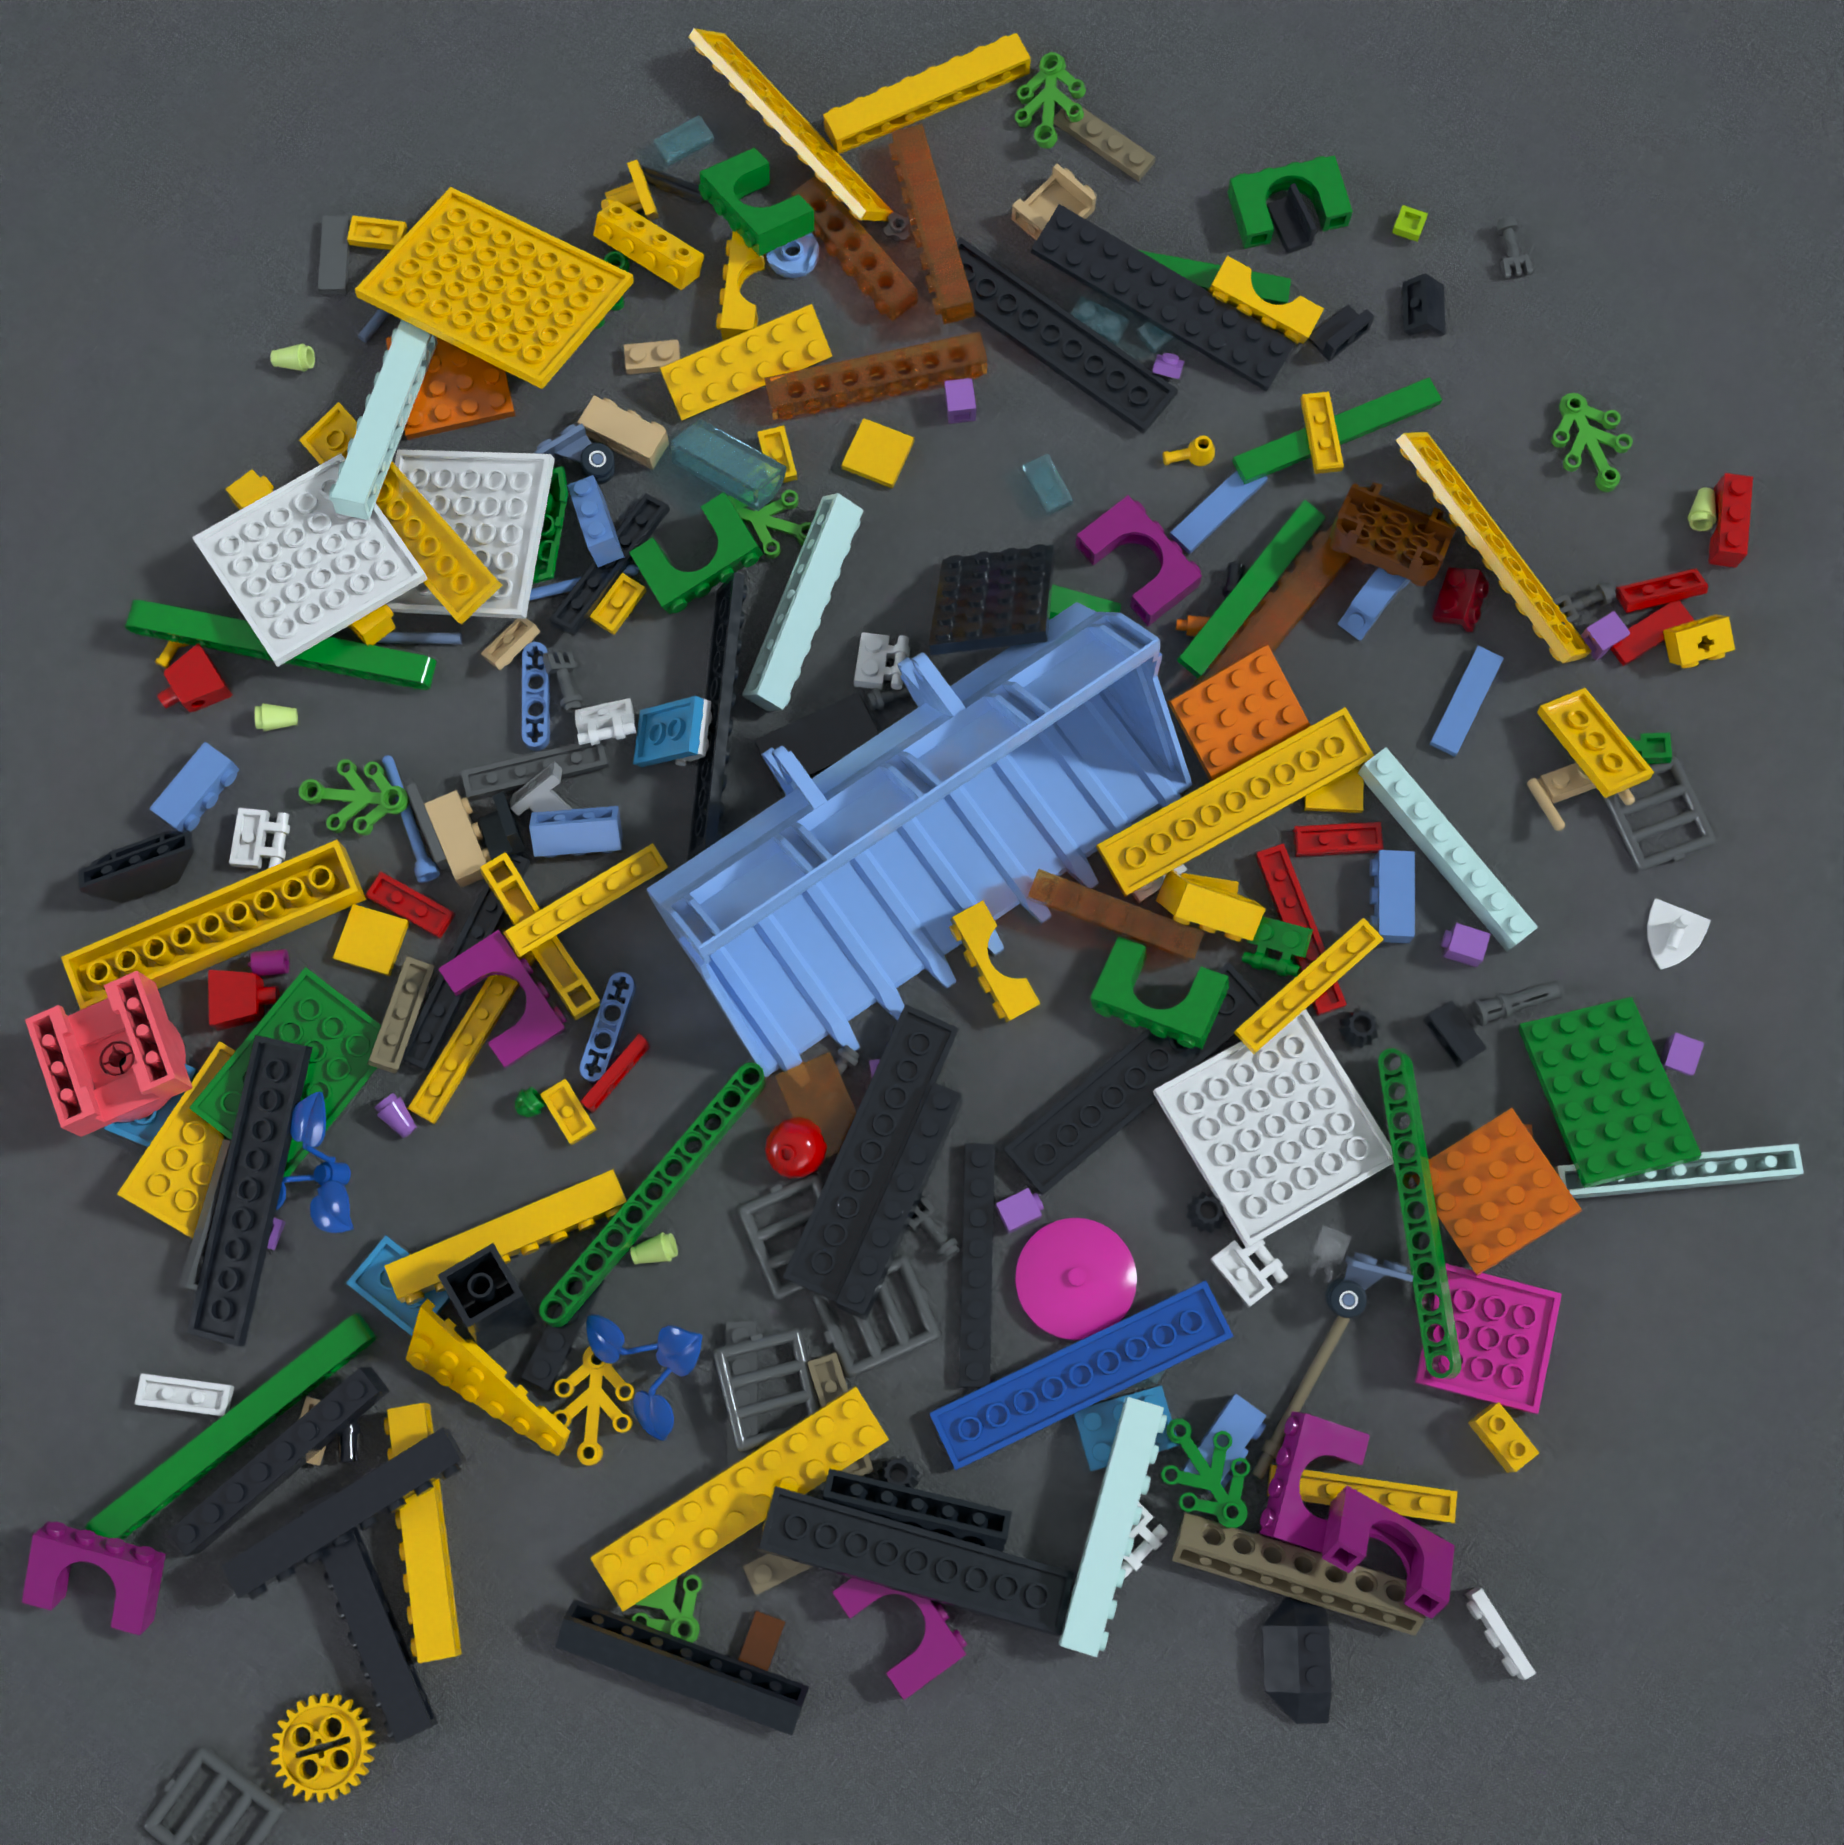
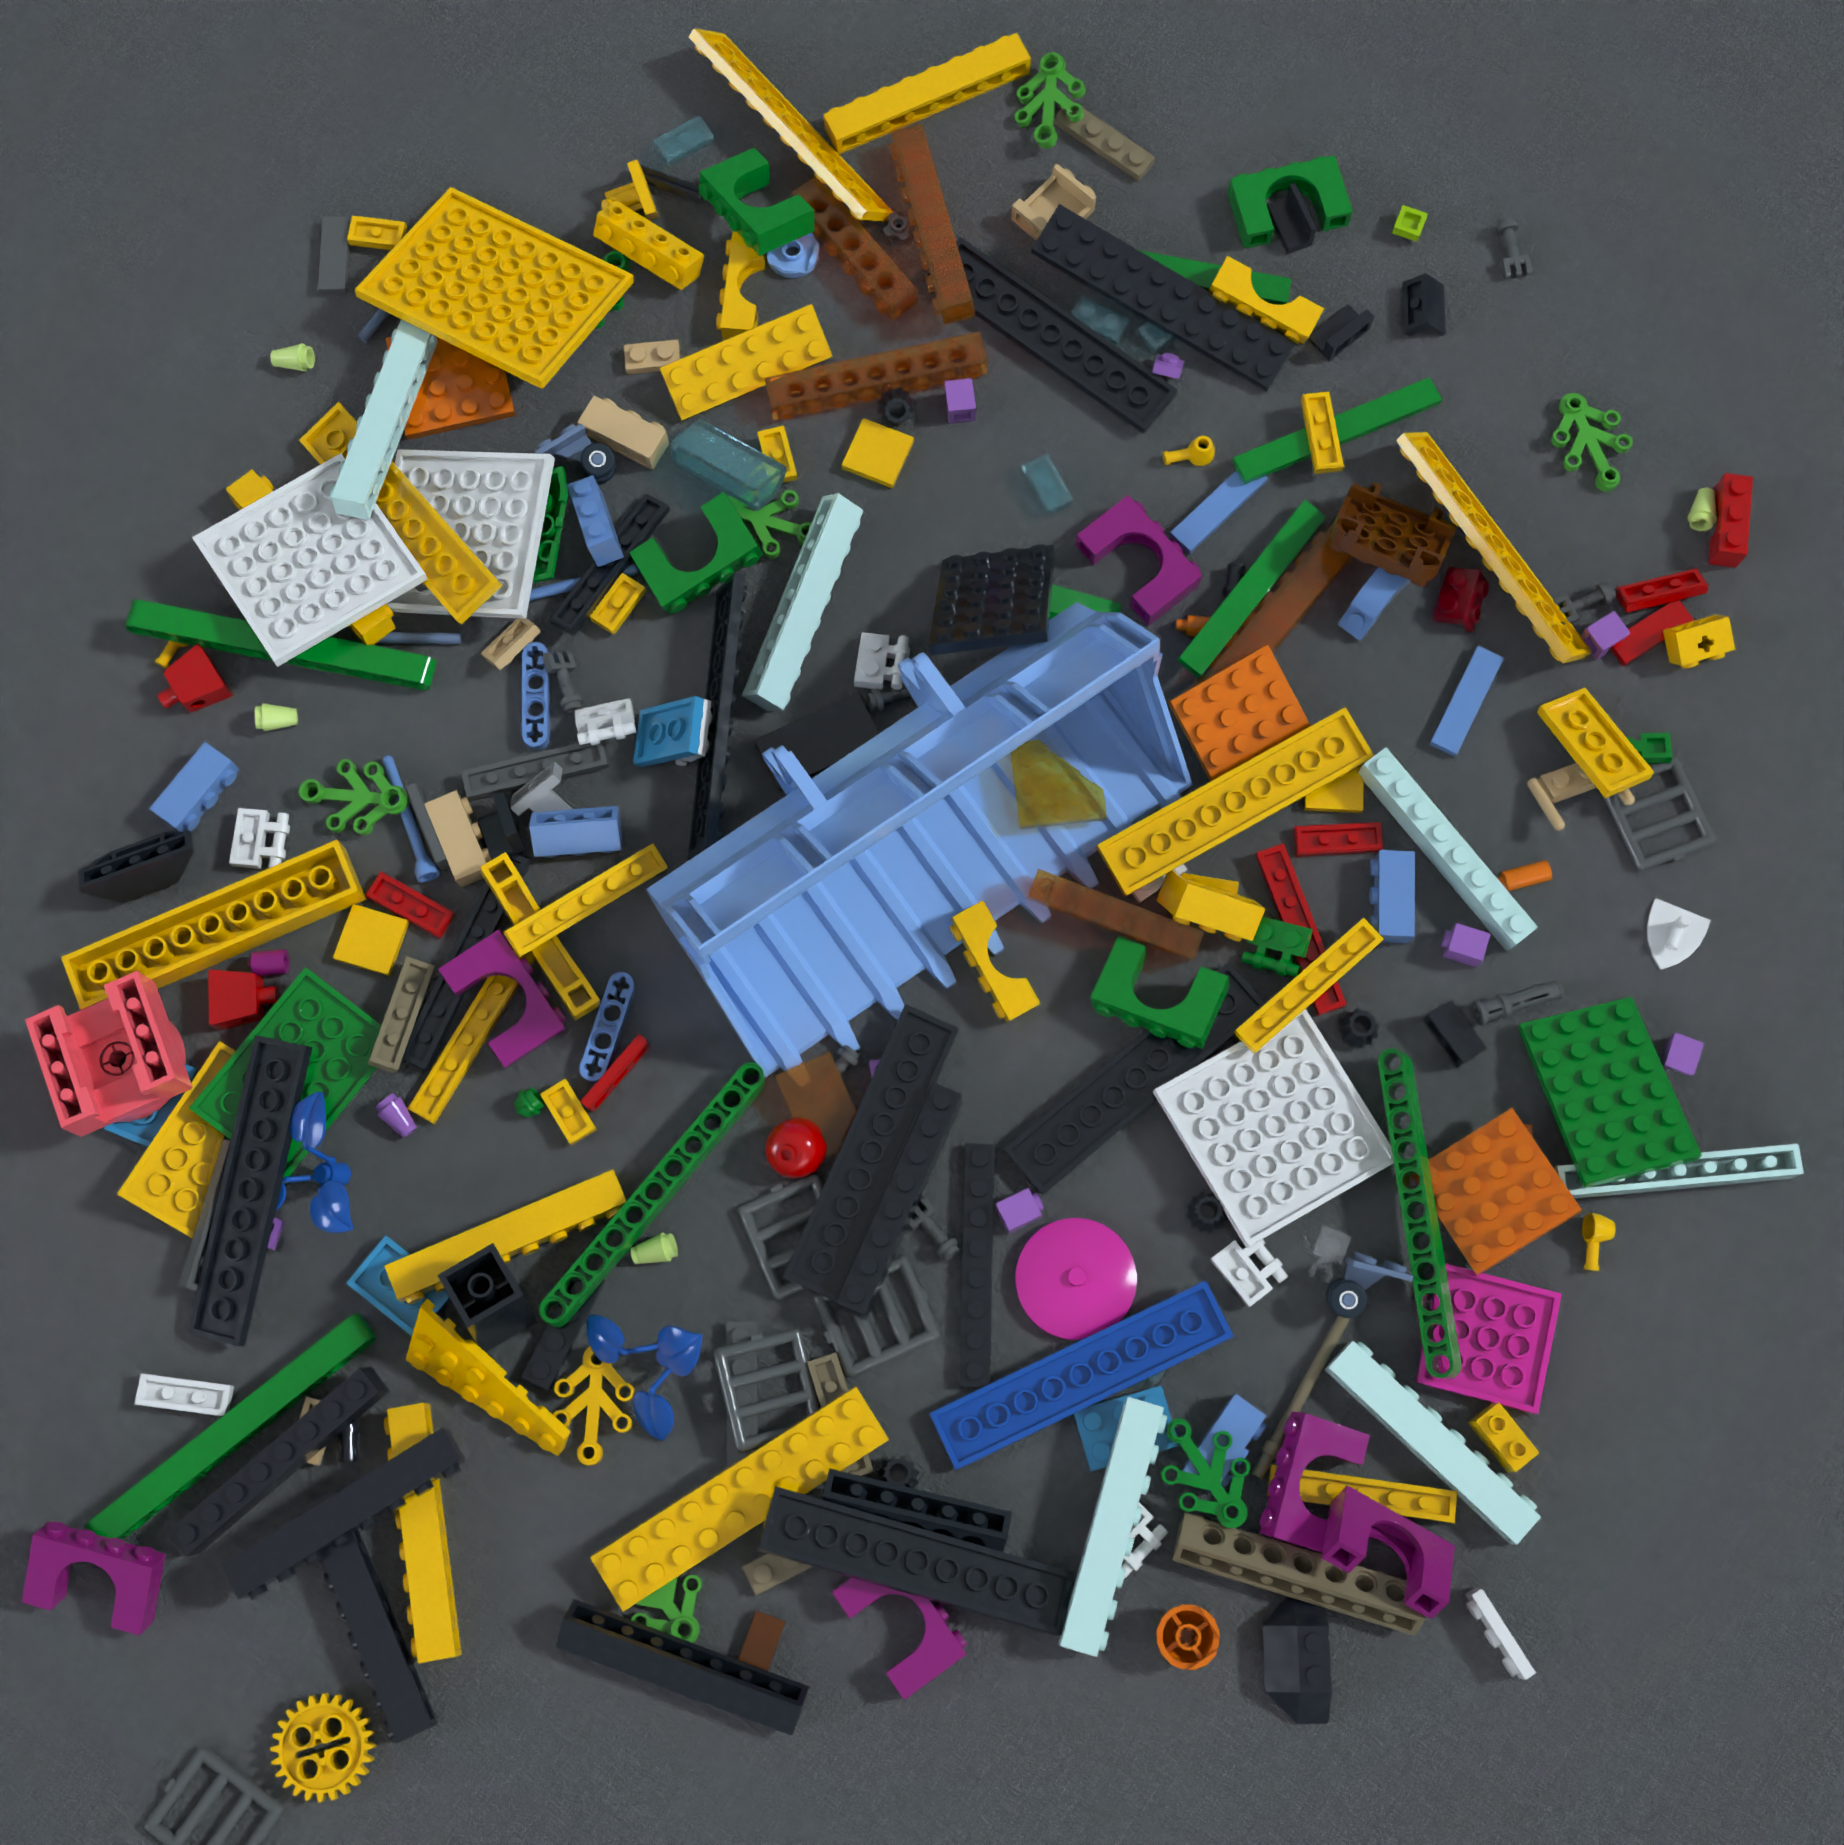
(895, 405): none -> black piece
(1052, 789): none -> clear yellow plate
(1187, 1636): none -> orange cylinder
(1433, 1443): none -> light aqua brick
(1526, 875): none -> orange cylinder
(1596, 1230): none -> yellow bar

